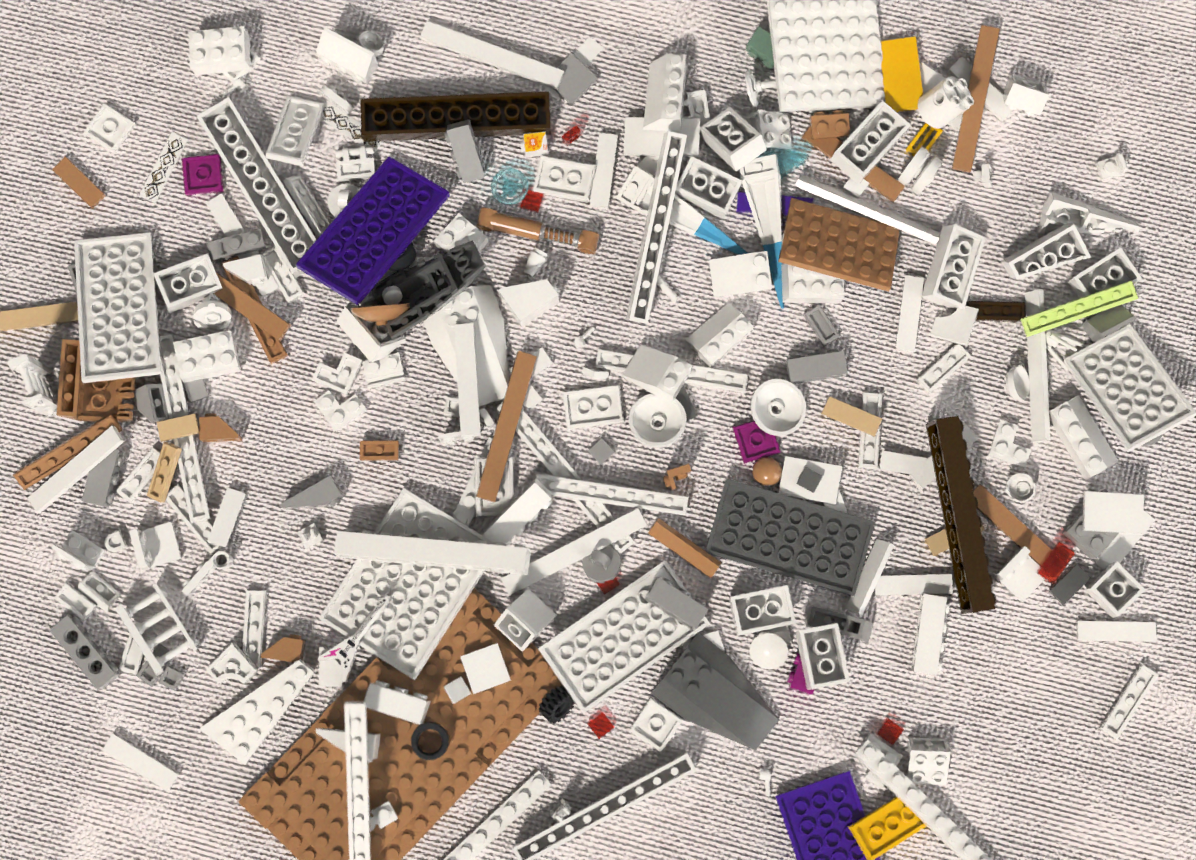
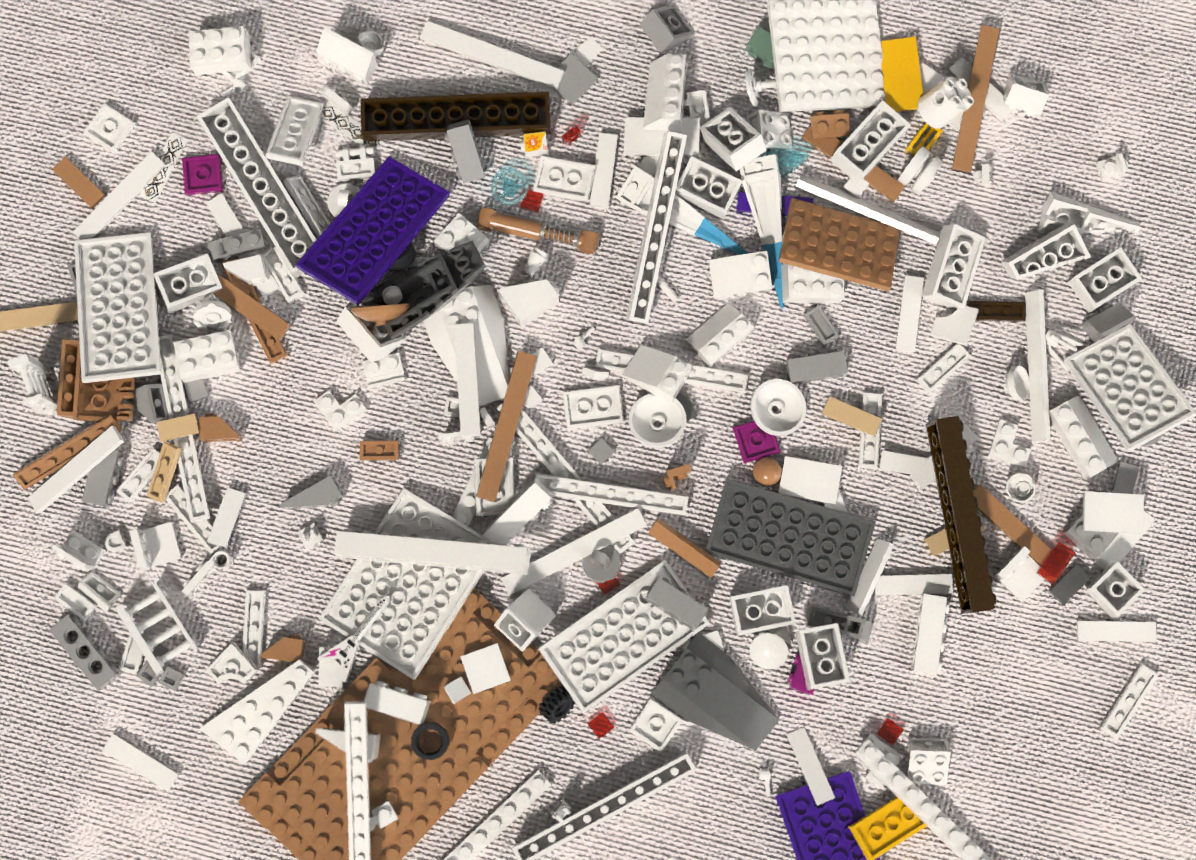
(120, 197): none -> white tile
(339, 379): white plate -> none
(666, 28): none -> light grey slope
(809, 480): dark grey tile -> none
(810, 766): none -> white sticker
(1079, 308): yellowish green tile -> none
(1125, 478): none -> light grey tile

